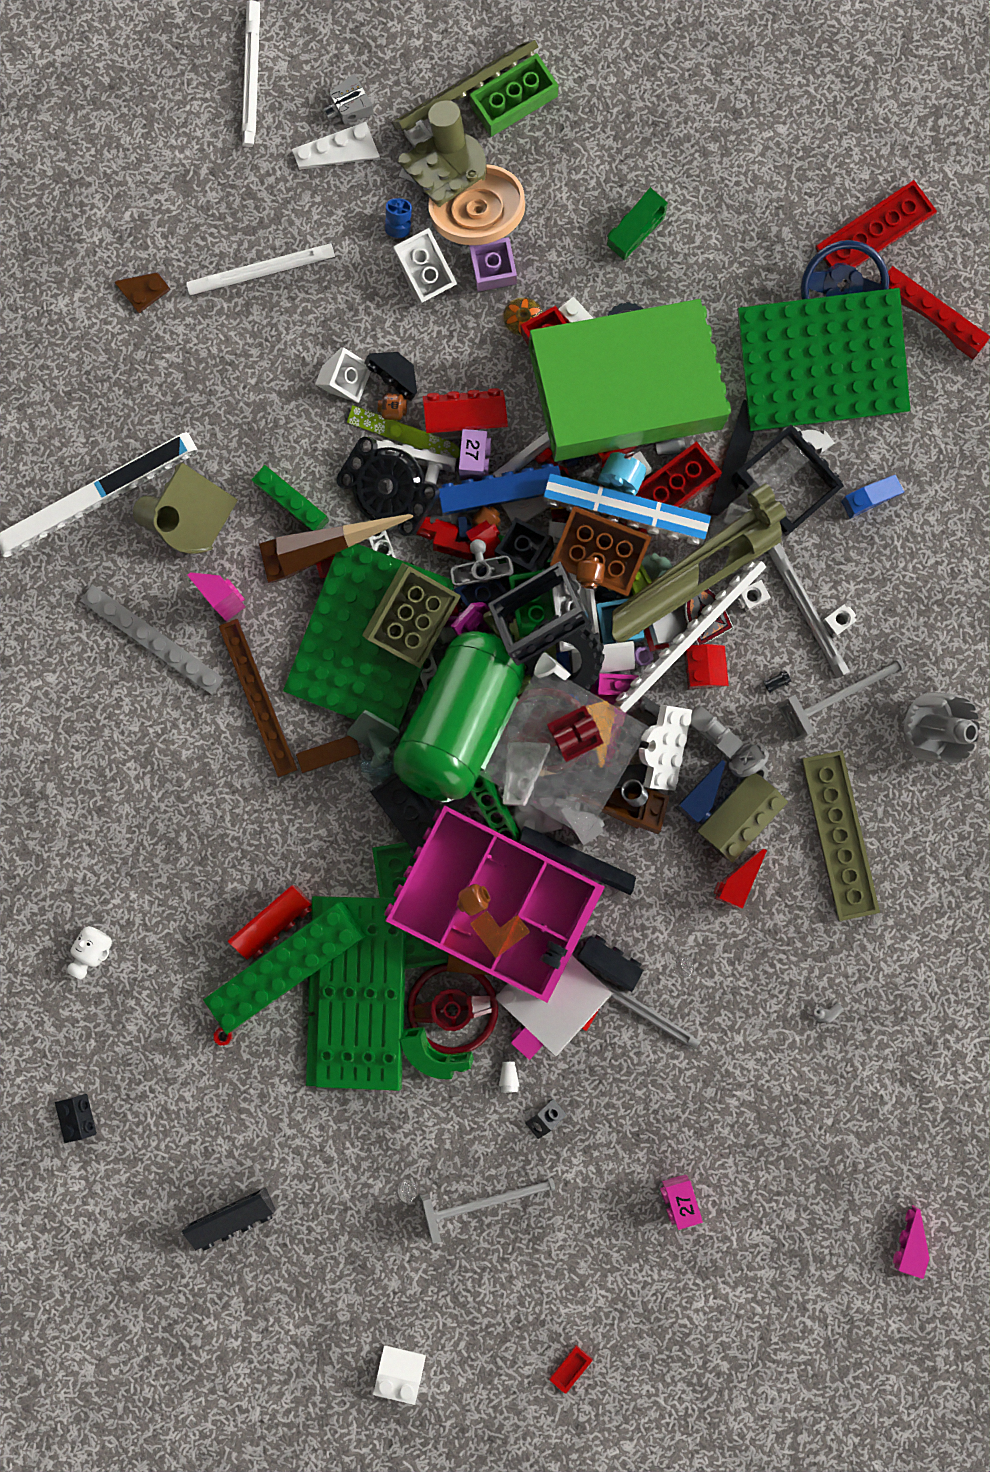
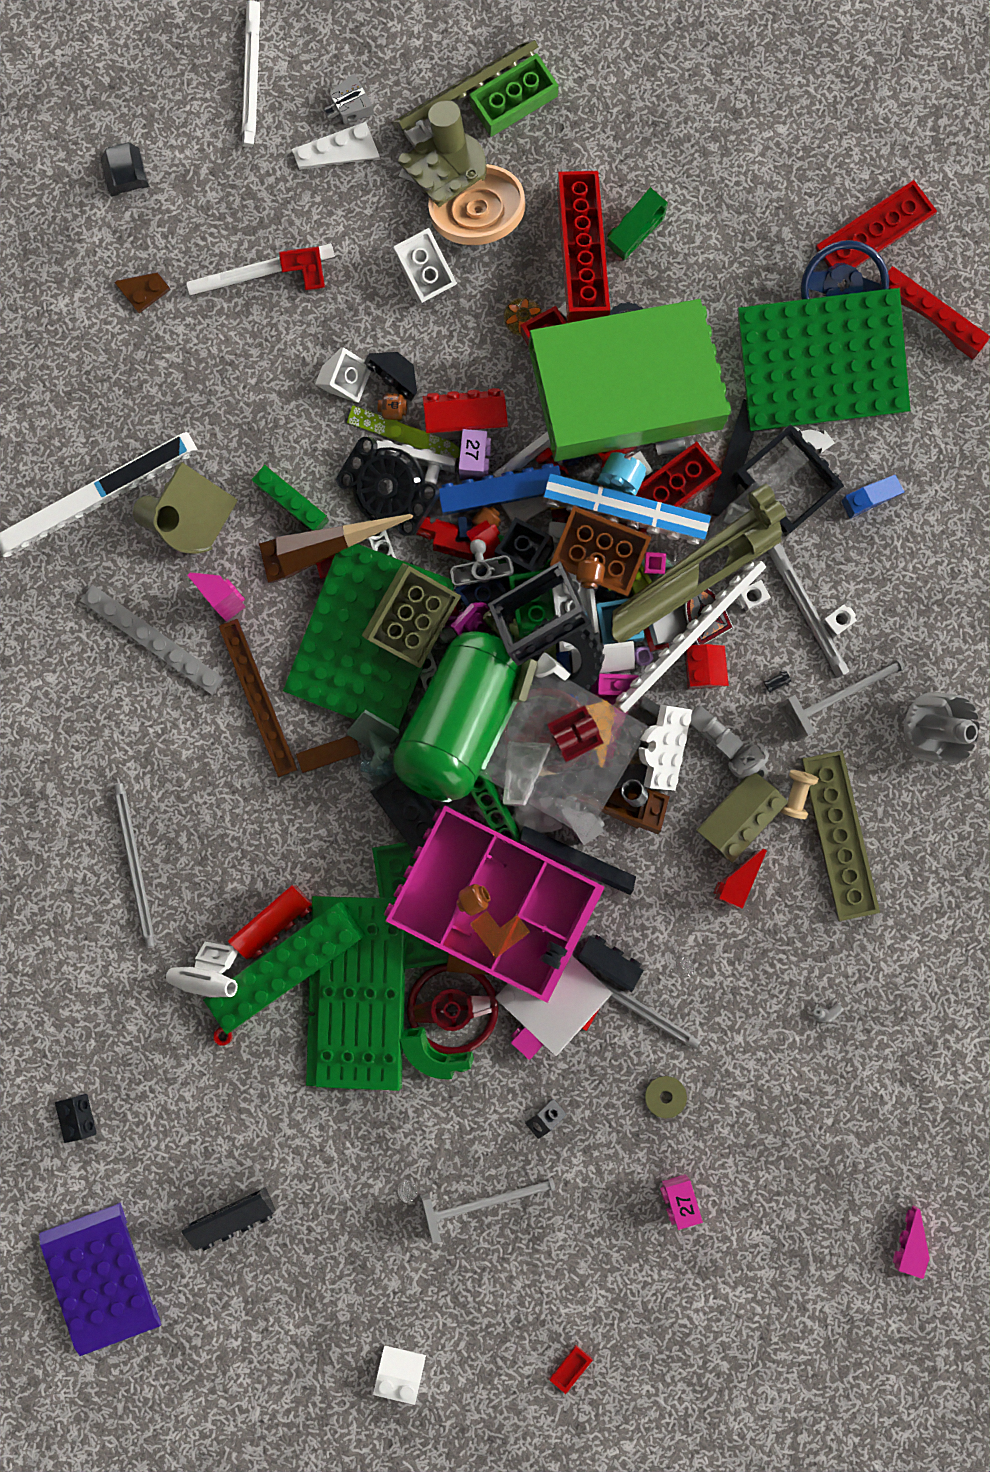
(88, 950): white piece -> none
(98, 1280): none -> dark purple slope
(123, 169): none -> black slope
(134, 865): none -> light grey piece
(207, 975): none -> white plate
(306, 260): none -> red tile
(398, 218): blue wheel -> none
(493, 265): lavender brick -> none
(508, 1078): white cone -> none
(524, 680): none -> olive tile
(582, 245): none -> red brick
(654, 563): none -> dark pink slope
(674, 1106): none -> olive tile
(701, 798): dark blue slope -> none
(798, 794): none -> tan piece

